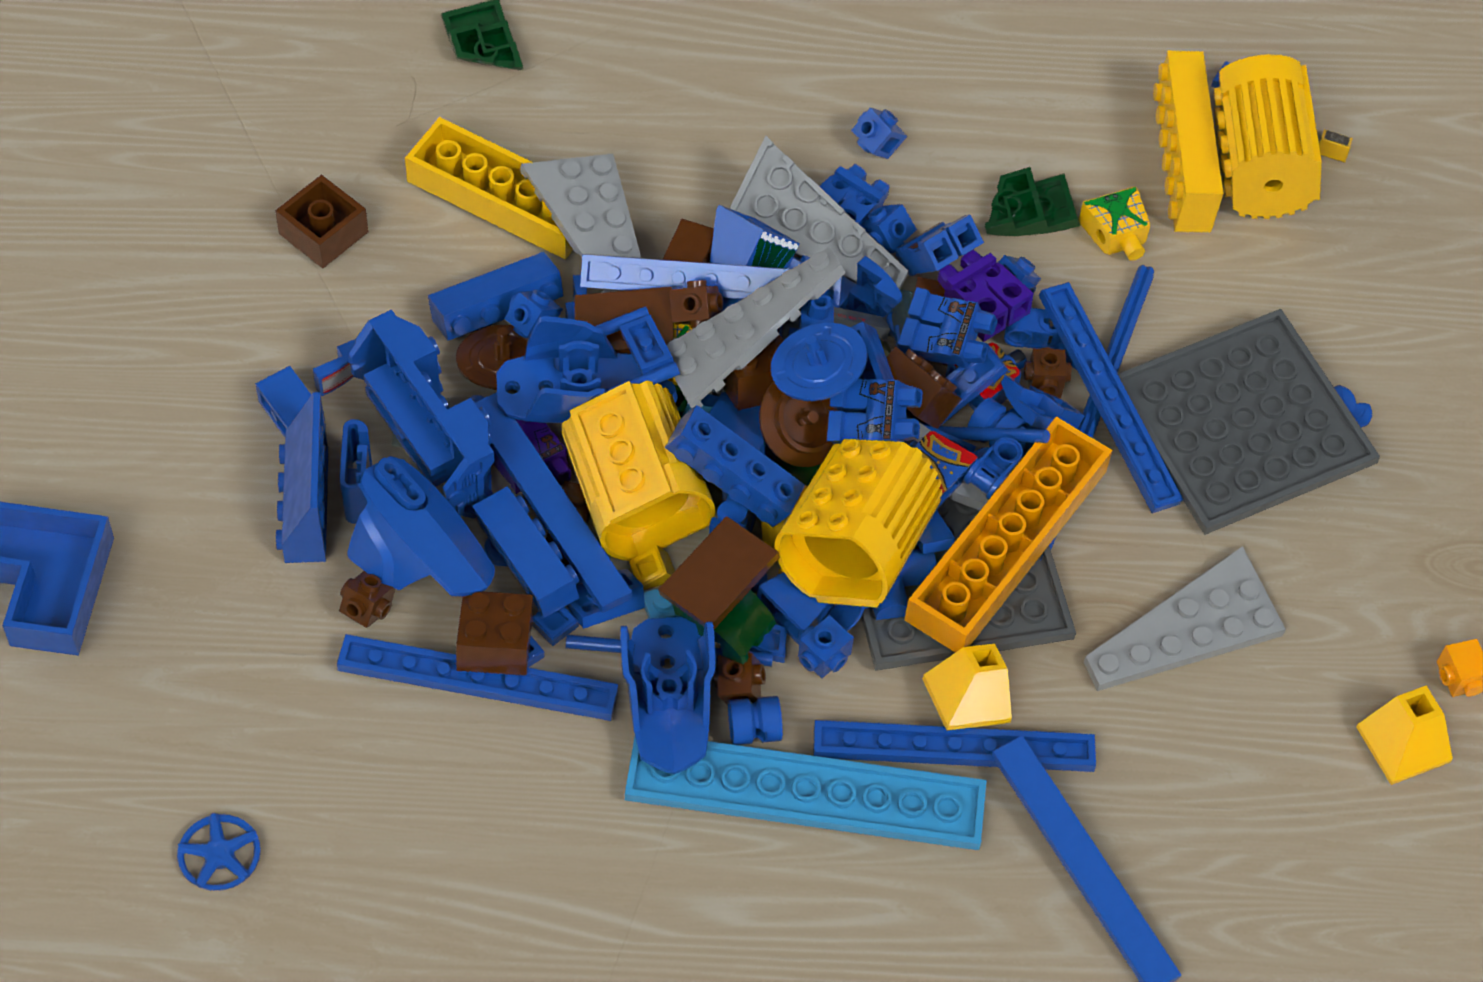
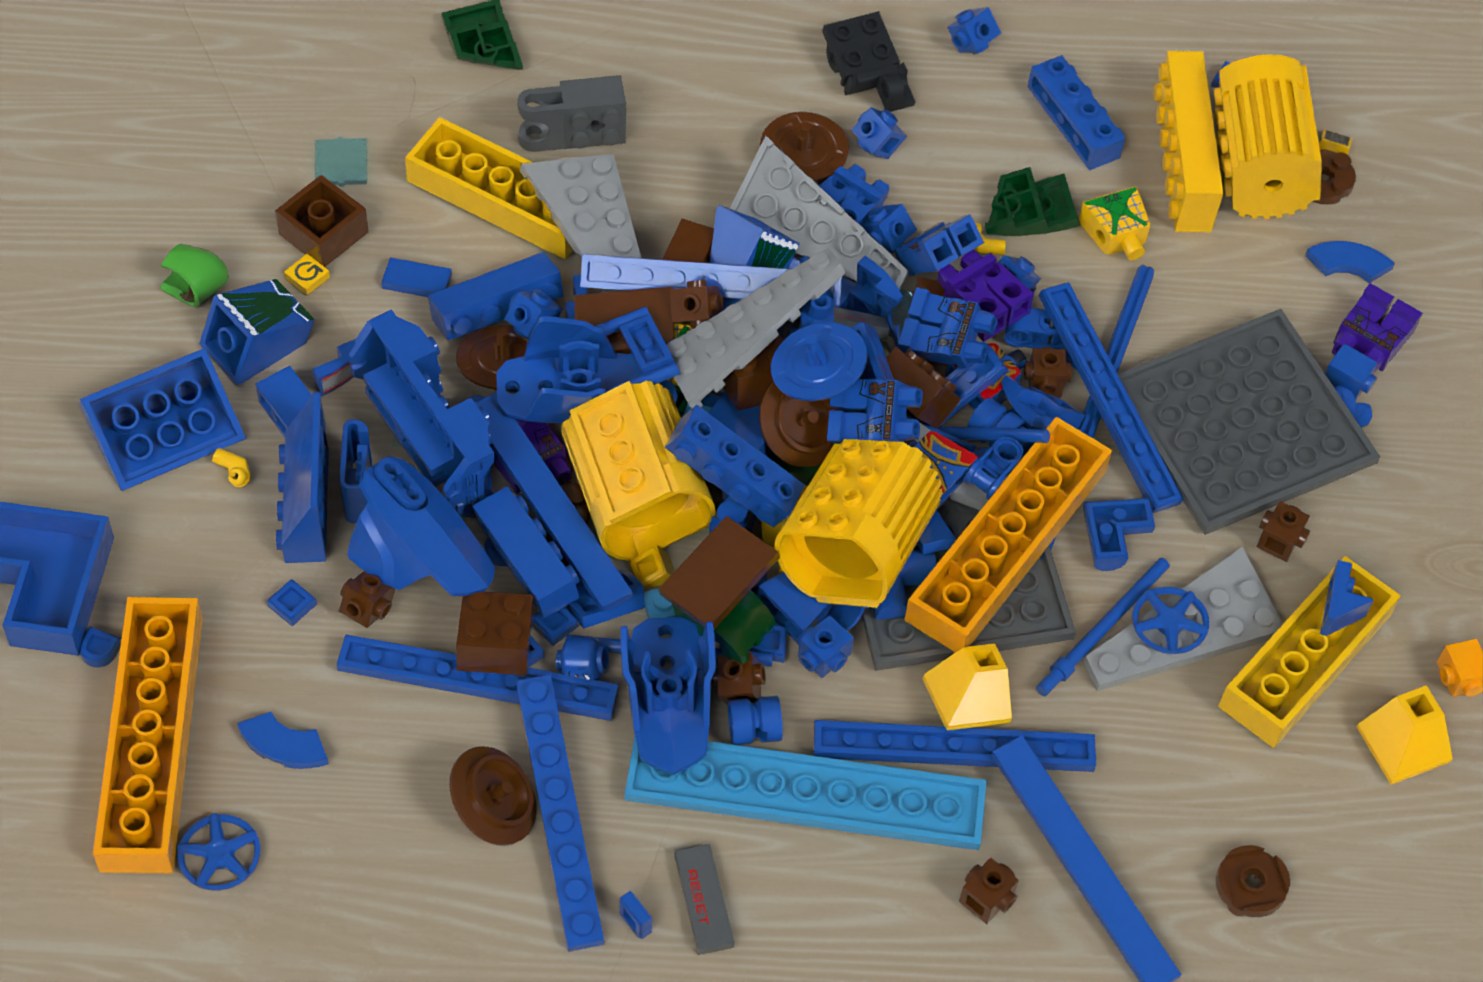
(99, 647): none -> blue tile
(148, 736): none -> light orange brick
(161, 419): none -> blue slope
(194, 274): none -> bright green piece
(237, 467): none -> yellow arm
(254, 328): none -> blue slope
(283, 745): none -> blue tile
(291, 602): none -> blue tile
(307, 274): none -> yellow tile
(342, 160): none -> clear light blue piece
(415, 277): none -> blue tile
(492, 796): none -> reddish brown piece
(560, 813): none -> blue plate
(574, 114): none -> dark grey brick
(583, 658): none -> blue head
(635, 915): none -> blue tile
(704, 899): none -> dark grey tile
(810, 142): none -> reddish brown piece
(867, 60): none -> black plate
(973, 30): none -> blue brick
(989, 890): none -> reddish brown brick
(992, 246): none -> yellow arm
(1064, 666): none -> blue bar
(1076, 112): none -> blue brick
(1108, 524): none -> blue brick
(1171, 619): none -> blue wheel
(1250, 901): none -> reddish brown plate
(1283, 530): none -> reddish brown brick
(1301, 662): none -> yellow brick
(1341, 177): none -> reddish brown plate
(1341, 604): none -> blue slope
(1349, 258): none -> blue tile
(1352, 370): none -> blue brick
(1365, 333): none -> dark purple hips

